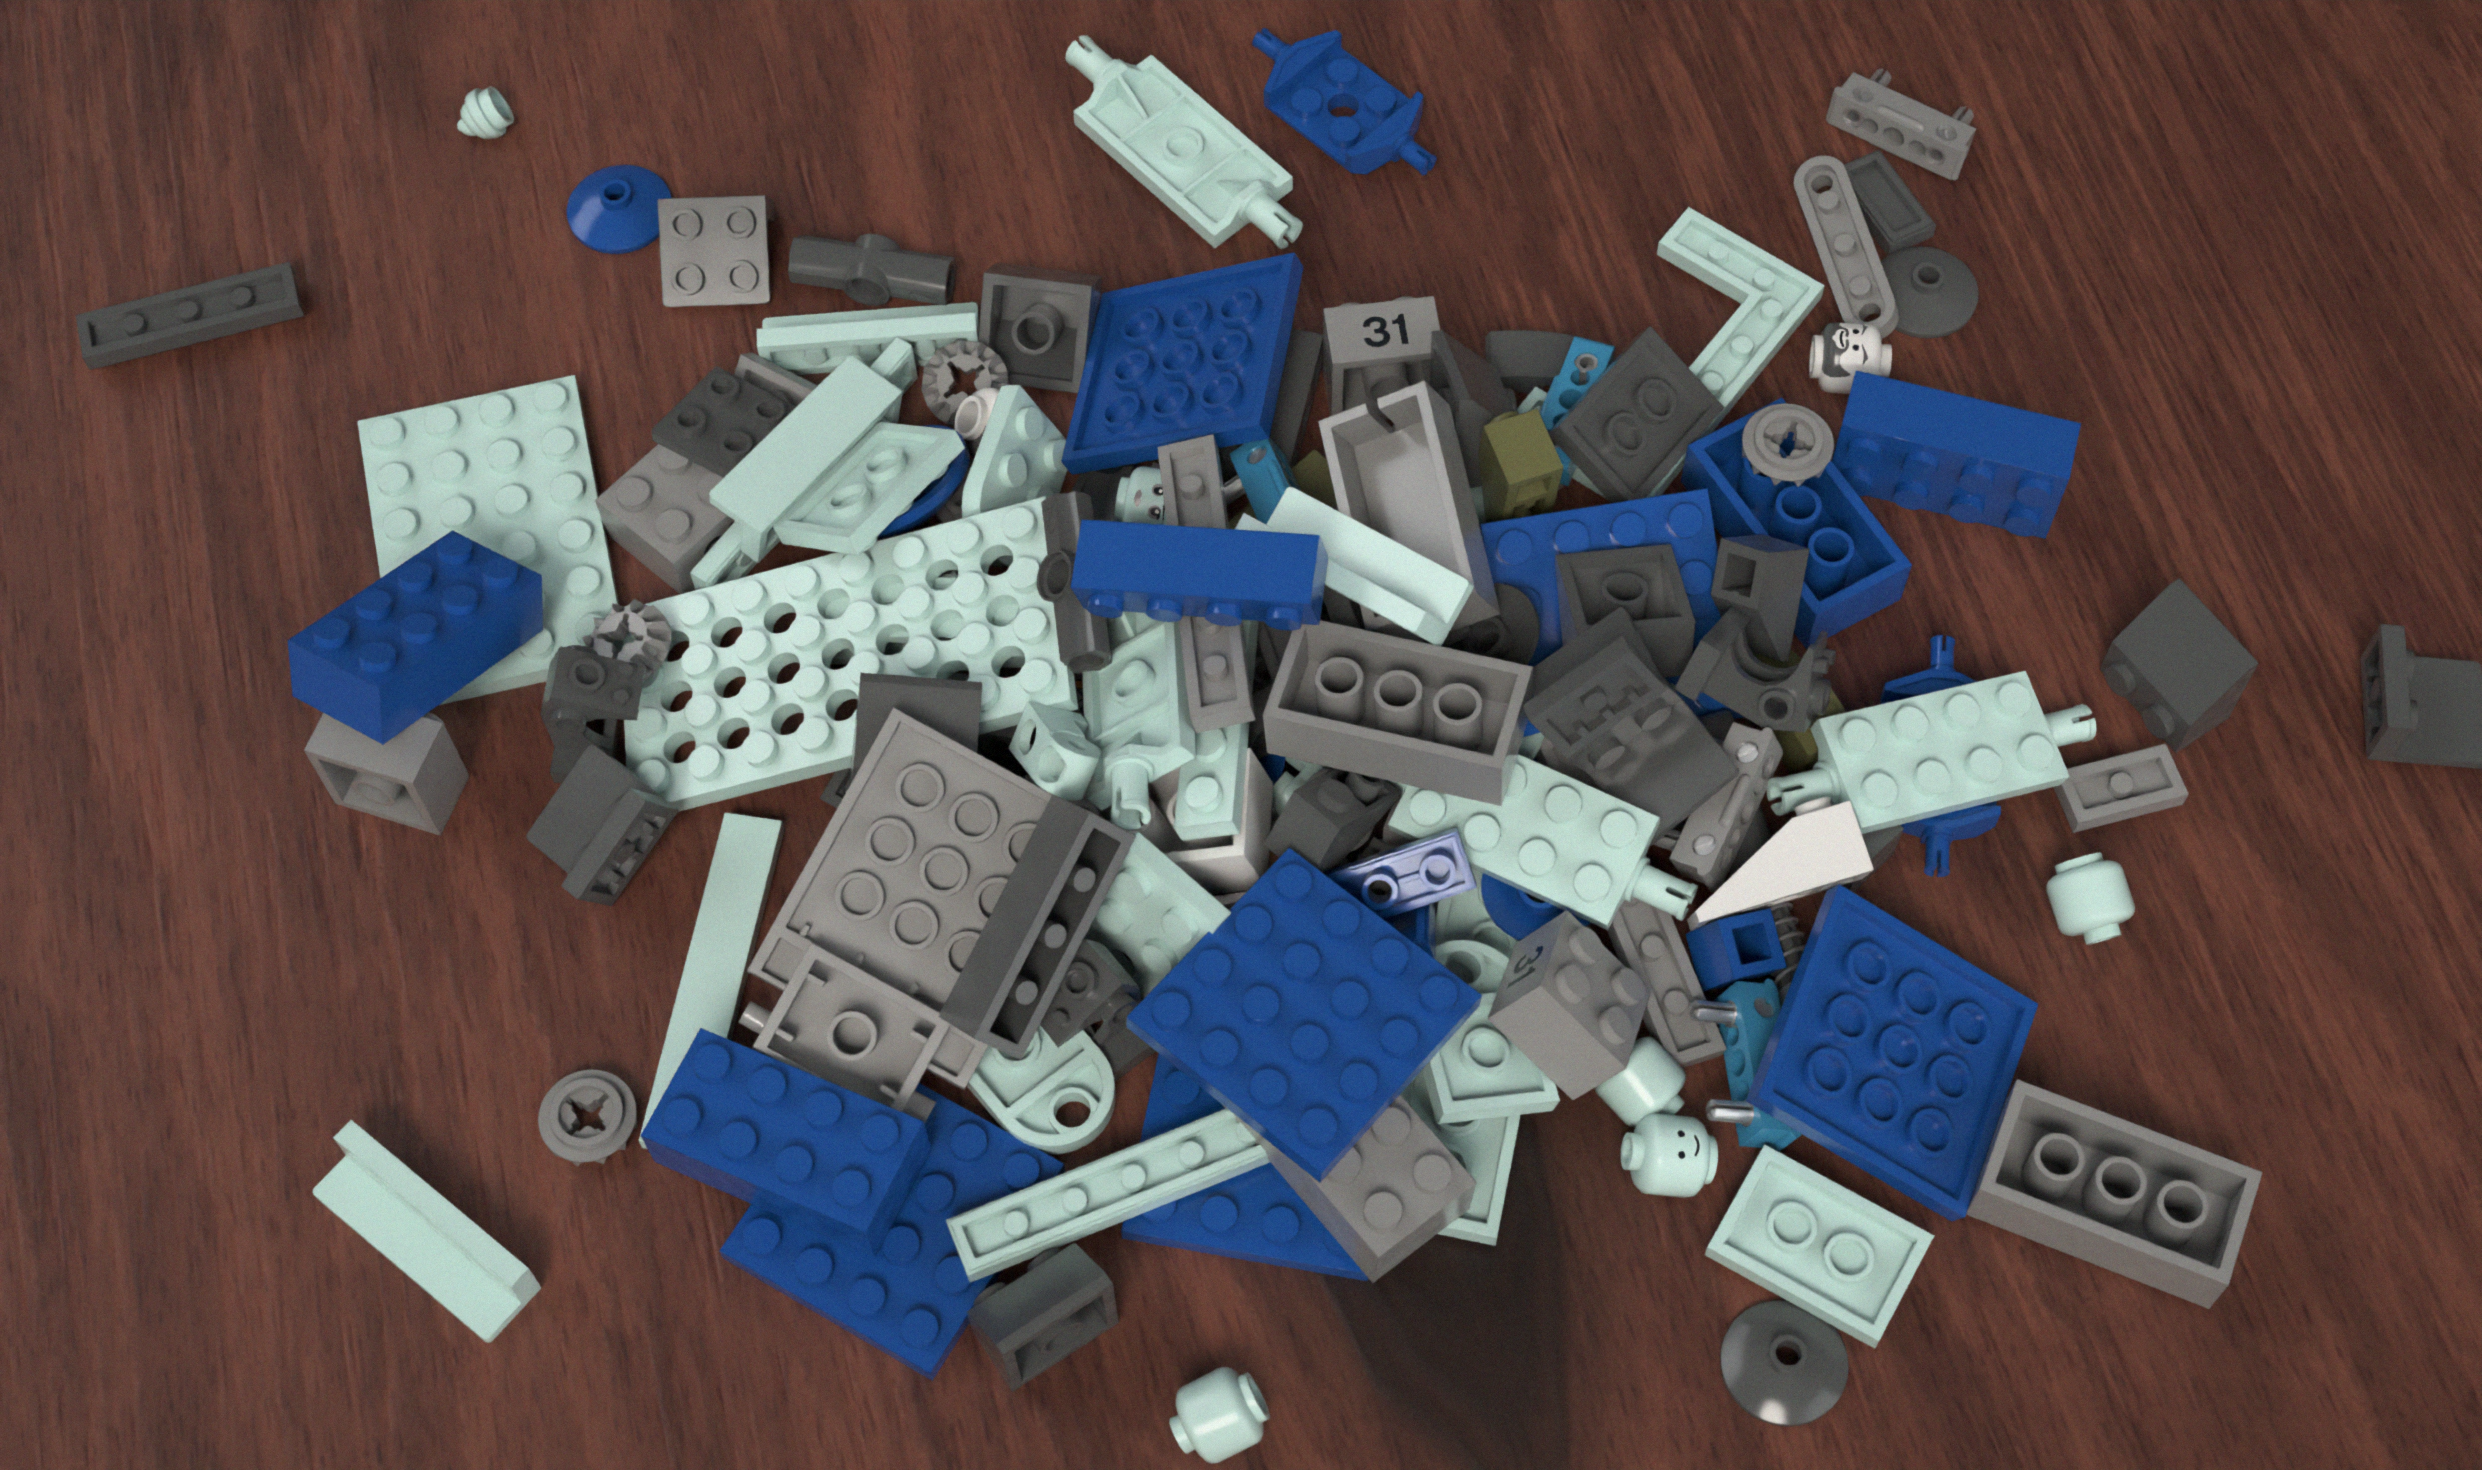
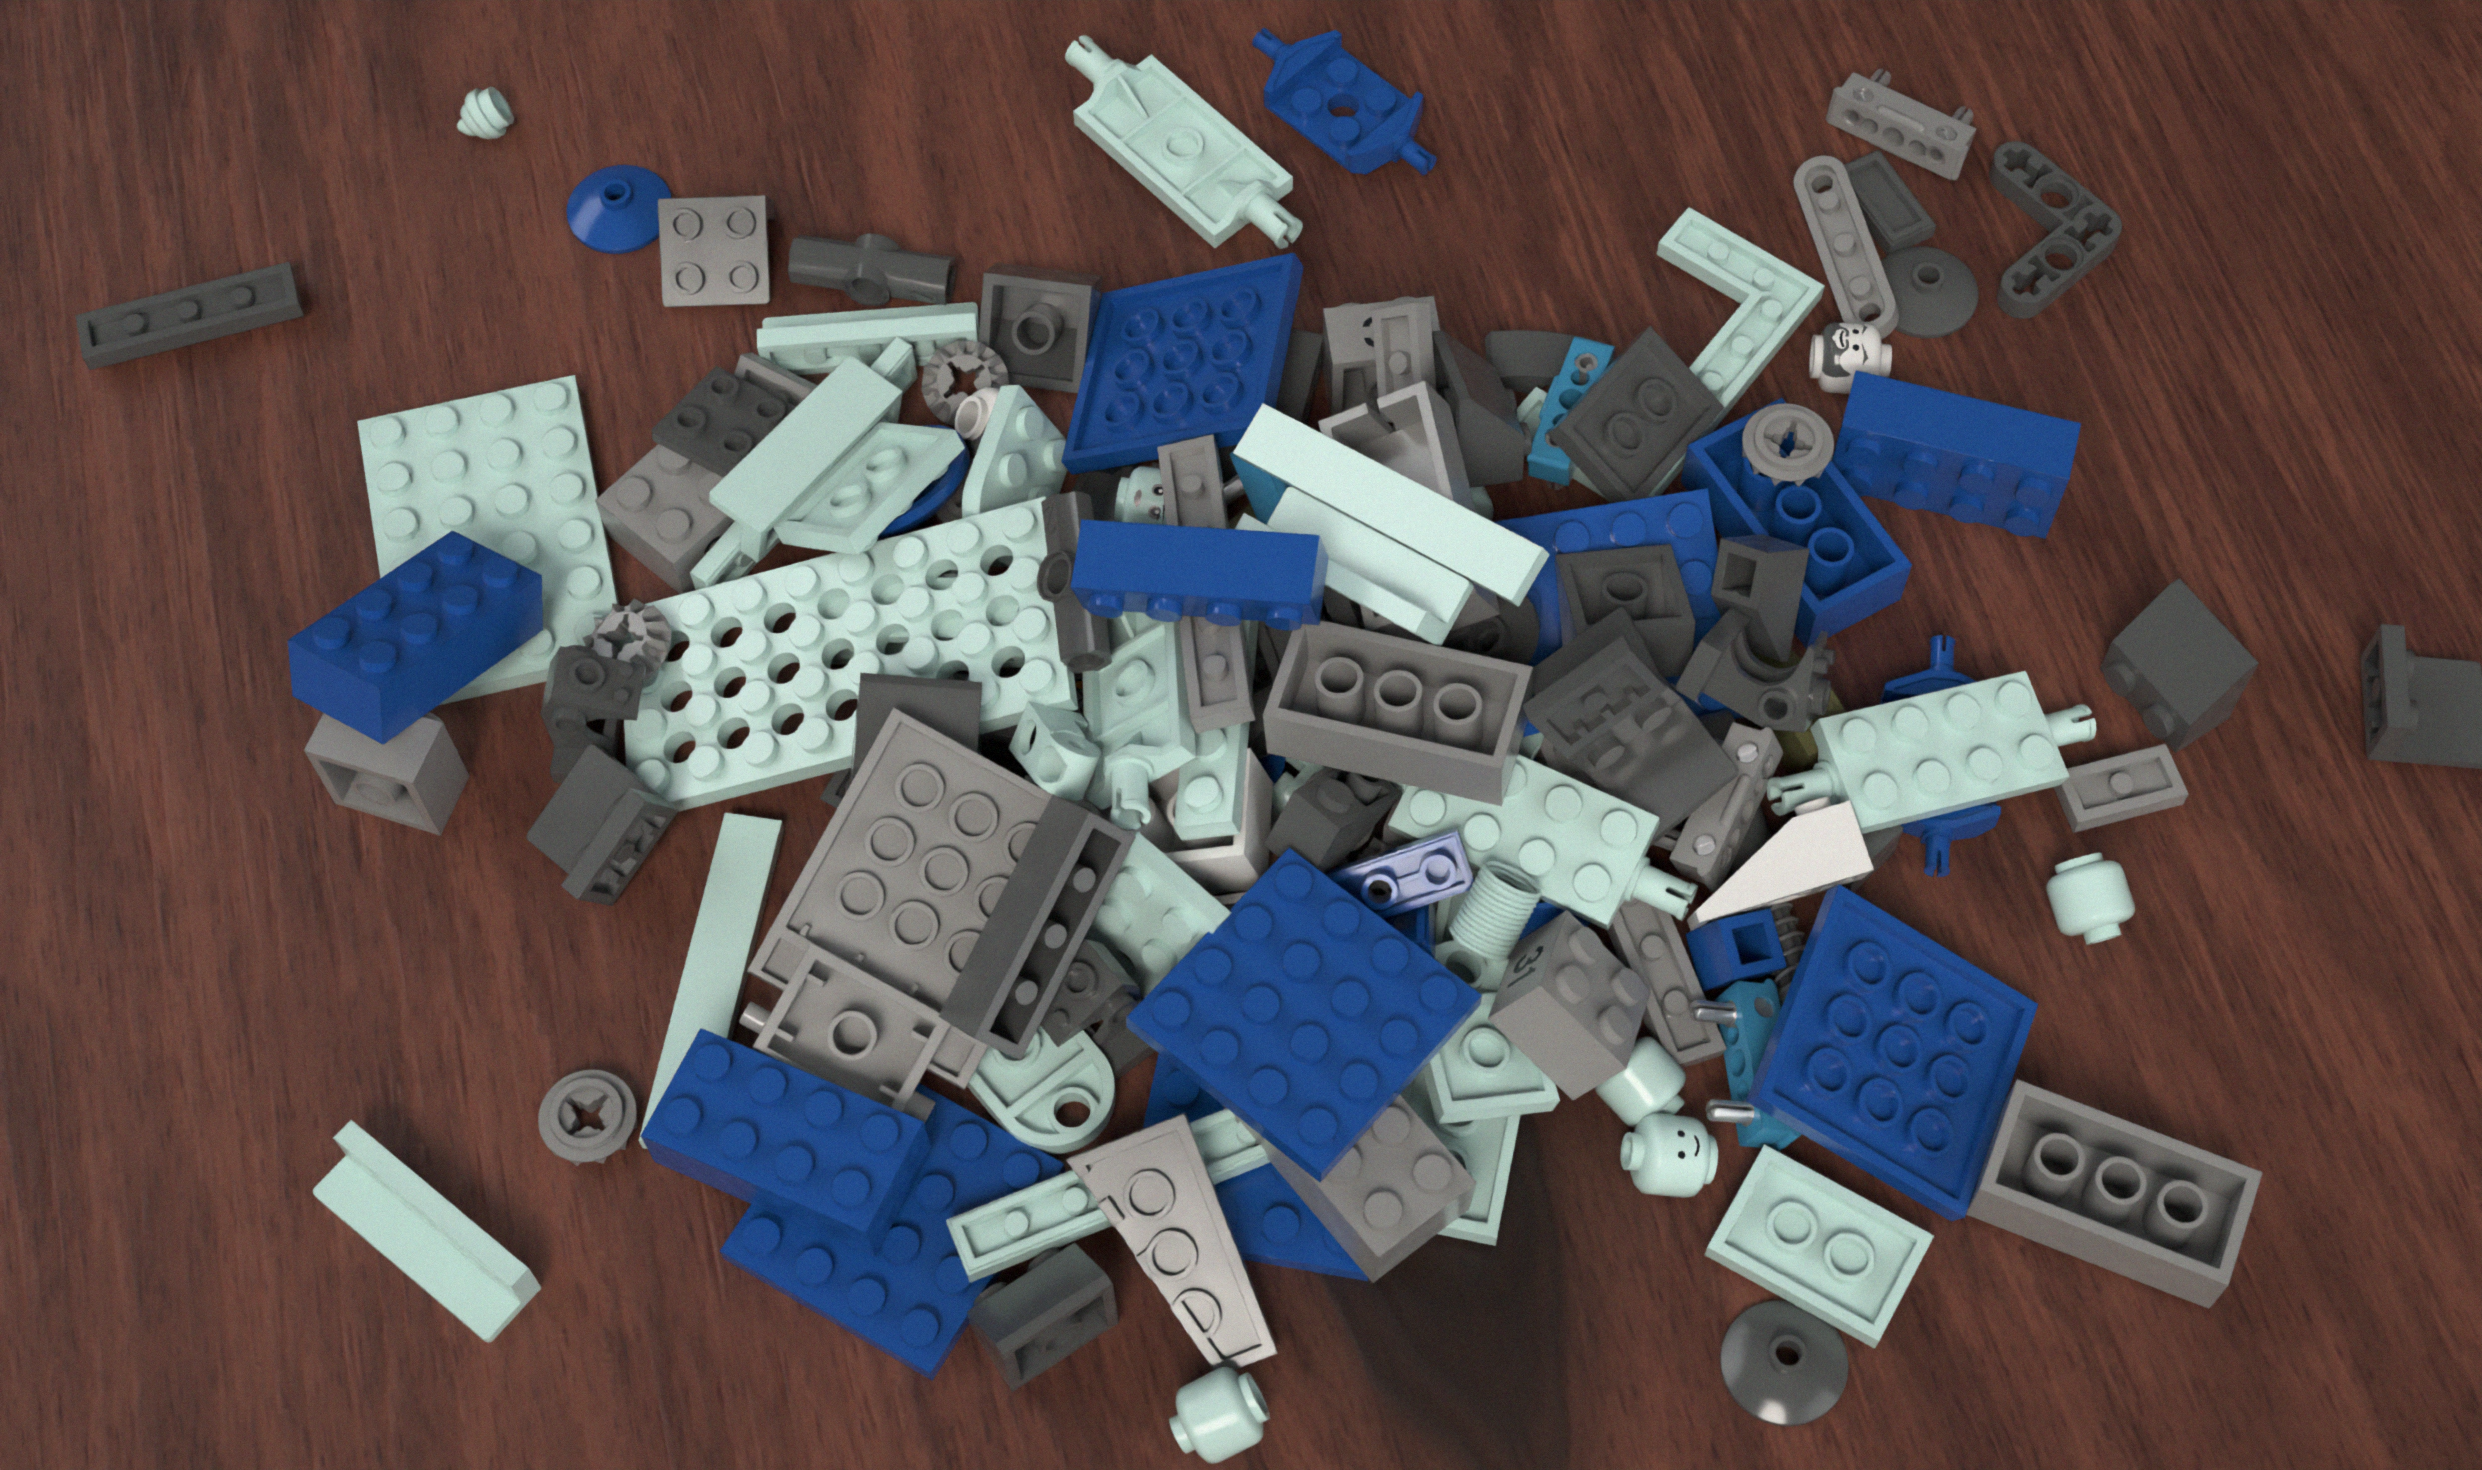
(1173, 1221): none -> wing
(1392, 504): none -> light aqua tile
(1403, 347): none -> light grey plate
(1495, 911): none -> light aqua piece
(1518, 467): olive slope -> none
(2065, 225): none -> dark grey beam

